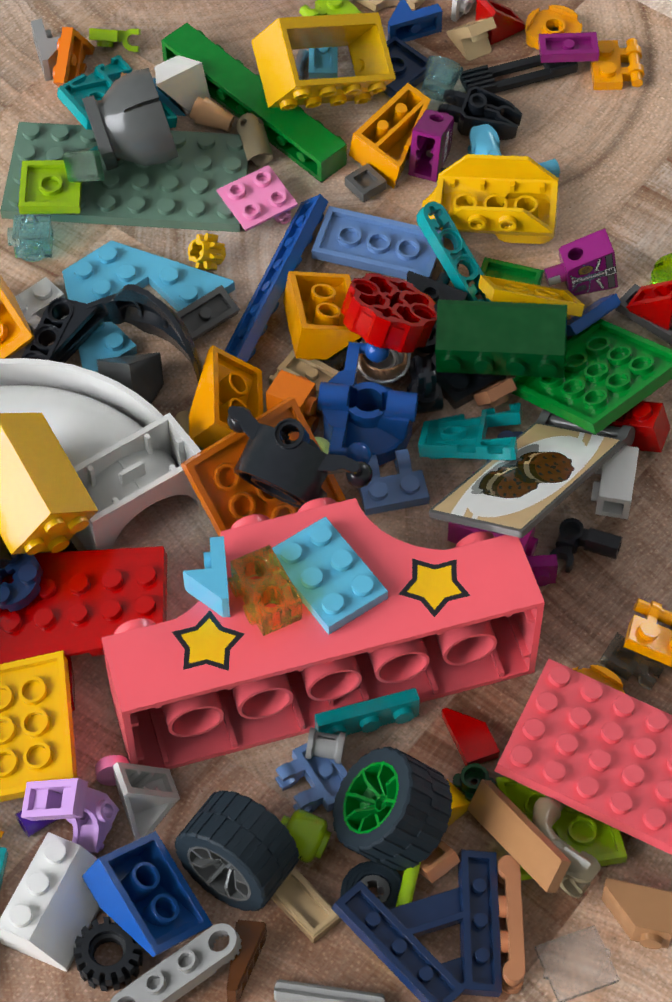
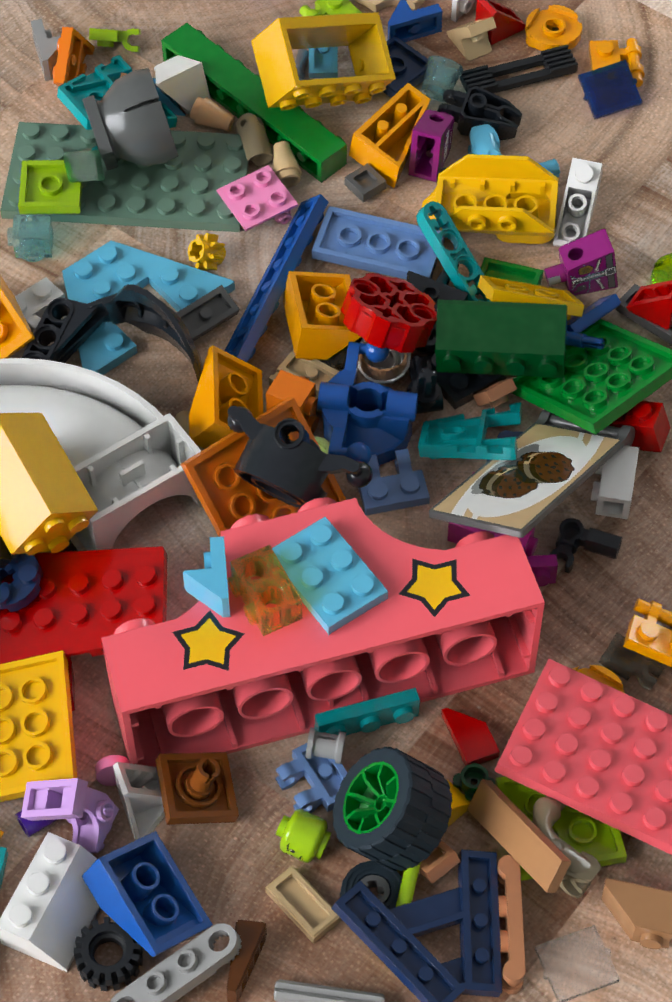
(137, 372): dark grey slope -> none
(197, 788): none -> dark orange plate
(237, 850): black wheel -> none
(285, 164): none -> tan cone
(568, 47): magenta plate -> none
(578, 201): none -> white slope
(582, 340): none -> blue pin
(610, 89): none -> clear blue piece

